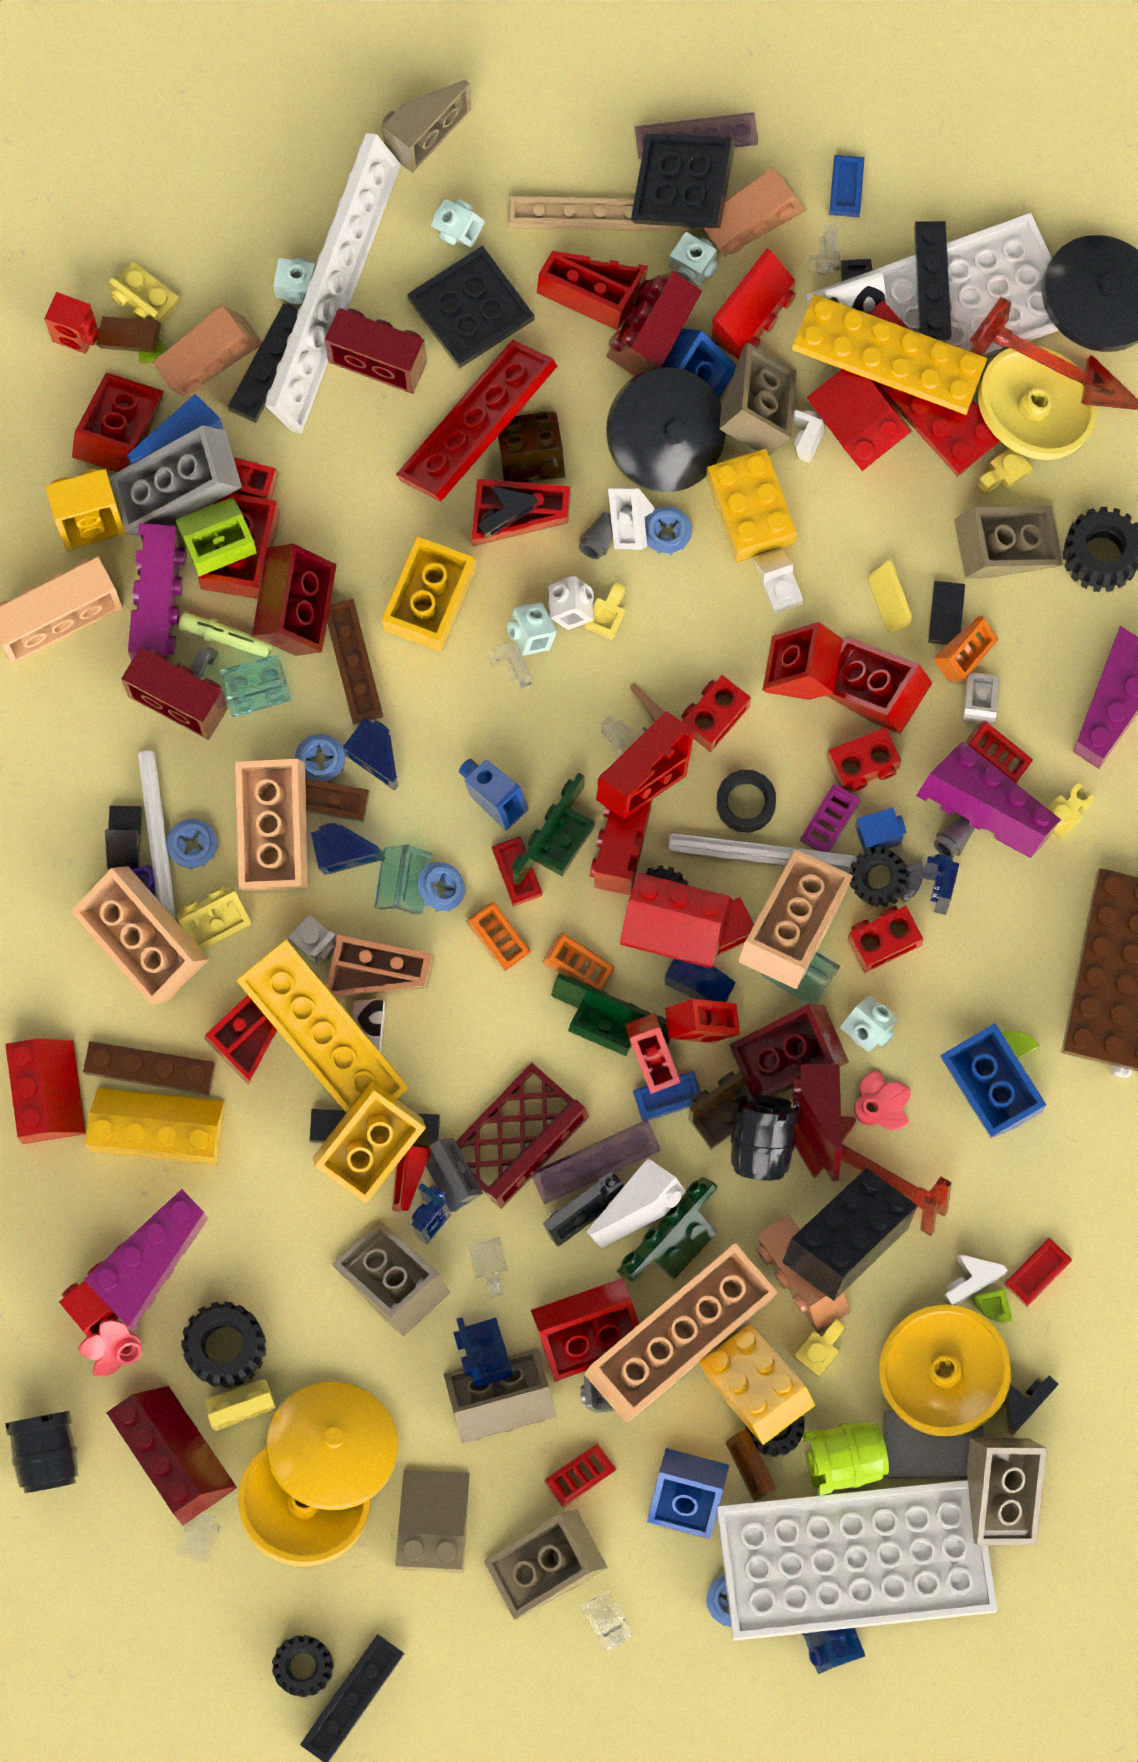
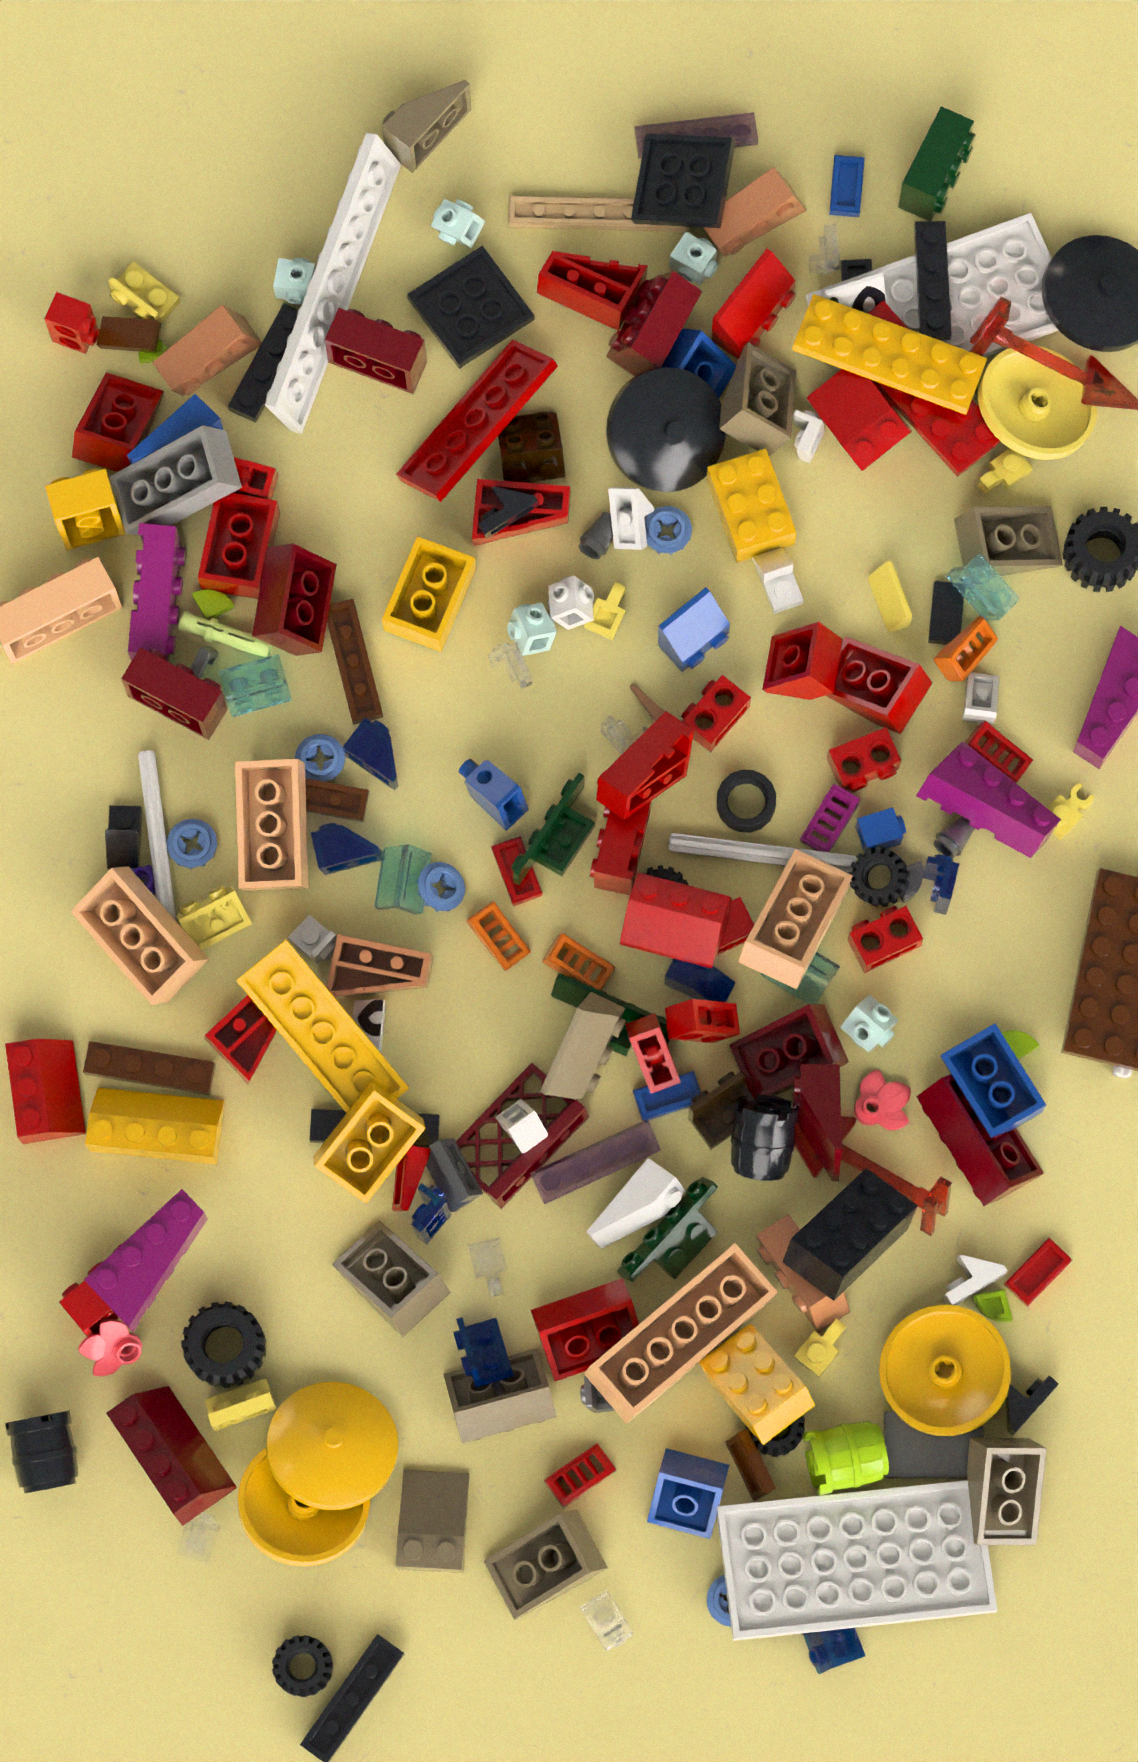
(212, 603): none -> lime tile
(216, 536): lime slope -> none
(522, 1125): none -> white slope
(583, 1209): black hinge -> none
(584, 1048): none -> slope
(693, 631): none -> slope
(937, 164): none -> dark green brick
(983, 588): none -> clear light blue bracket
(989, 1164): none -> dark red slope

